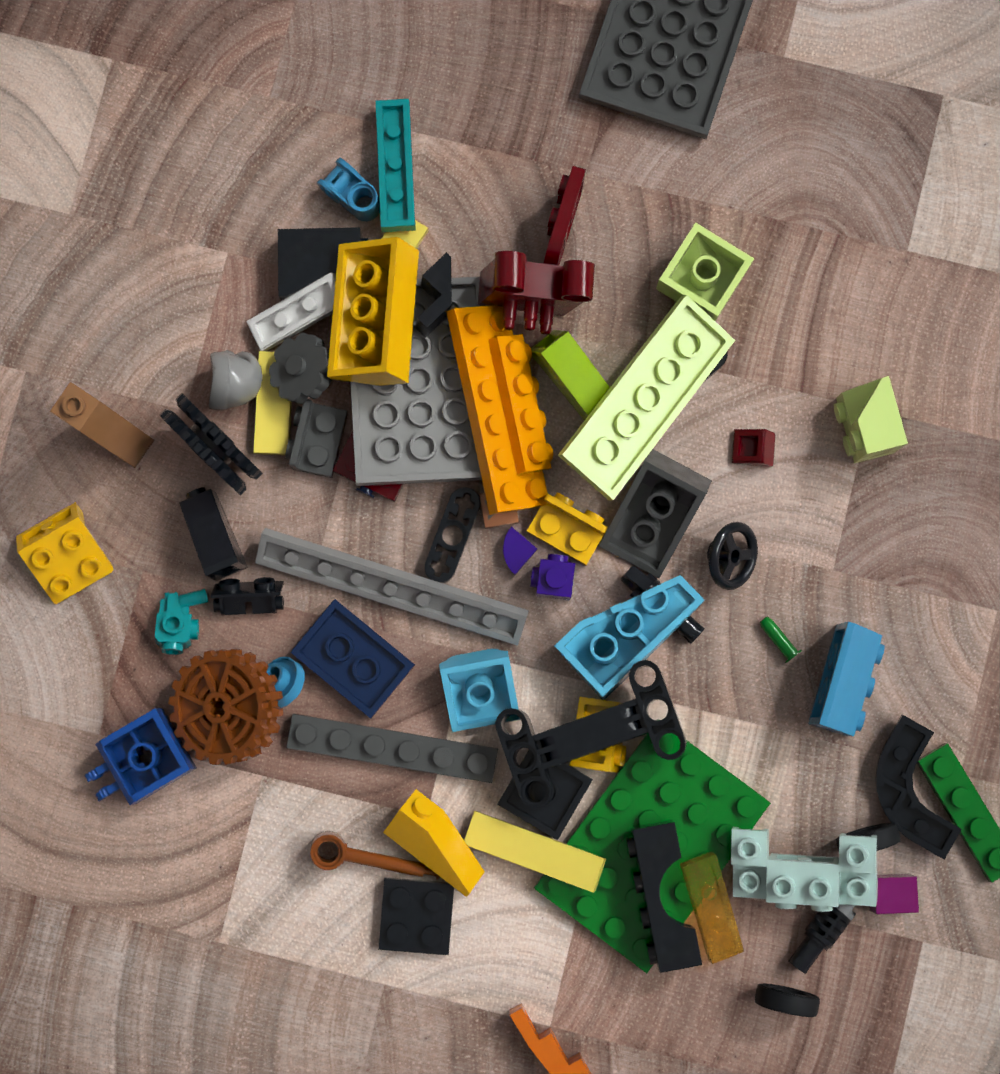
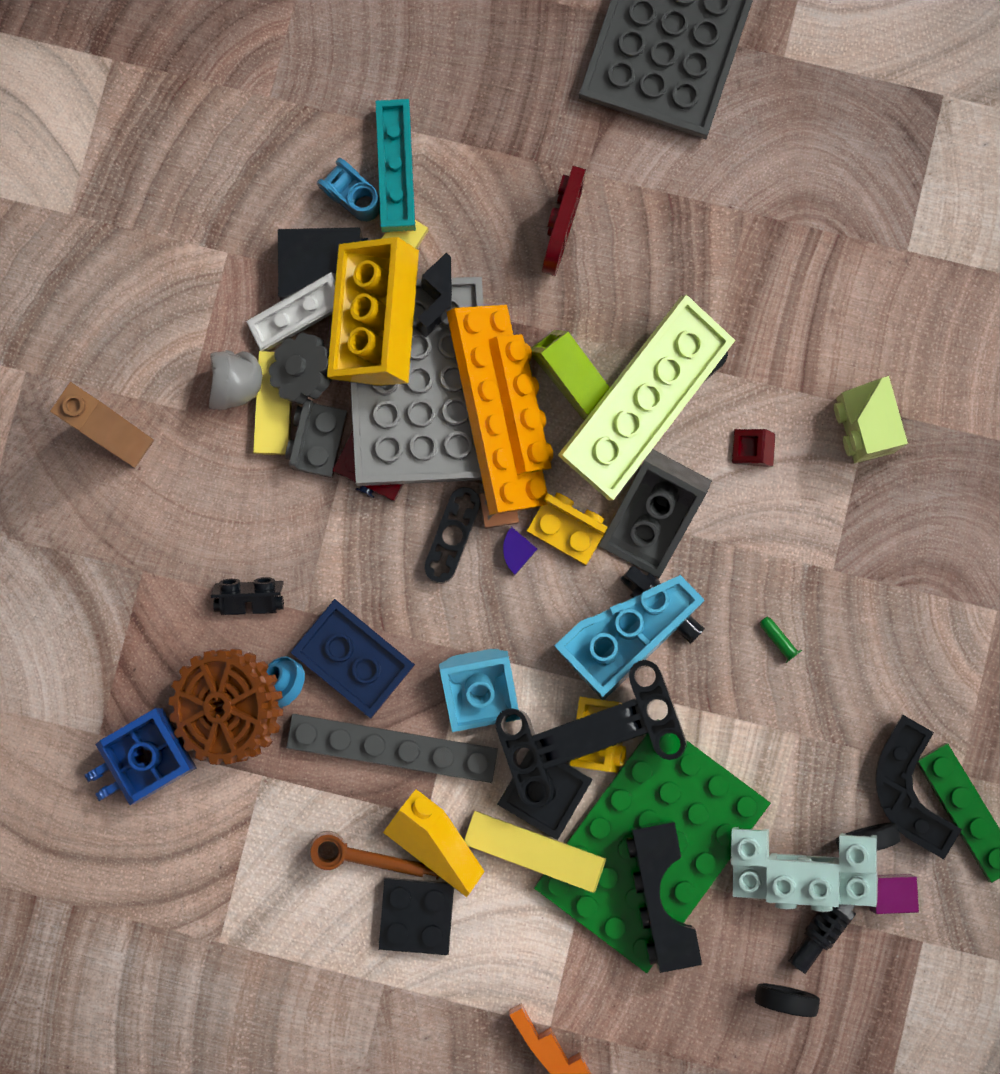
(63, 554): yellow bracket -> none
(175, 624): teal piece -> none
(210, 444): black piece -> none
(212, 534): black slope -> none
(391, 586): light grey plate -> none
(534, 288): dark red piece -> none
(553, 577): dark purple brick -> none
(705, 271): yellowish green slope -> none
(712, 907): clear yellow tile -> none
(725, 555): black piece -> none
(847, 679): dark azure slope -> none

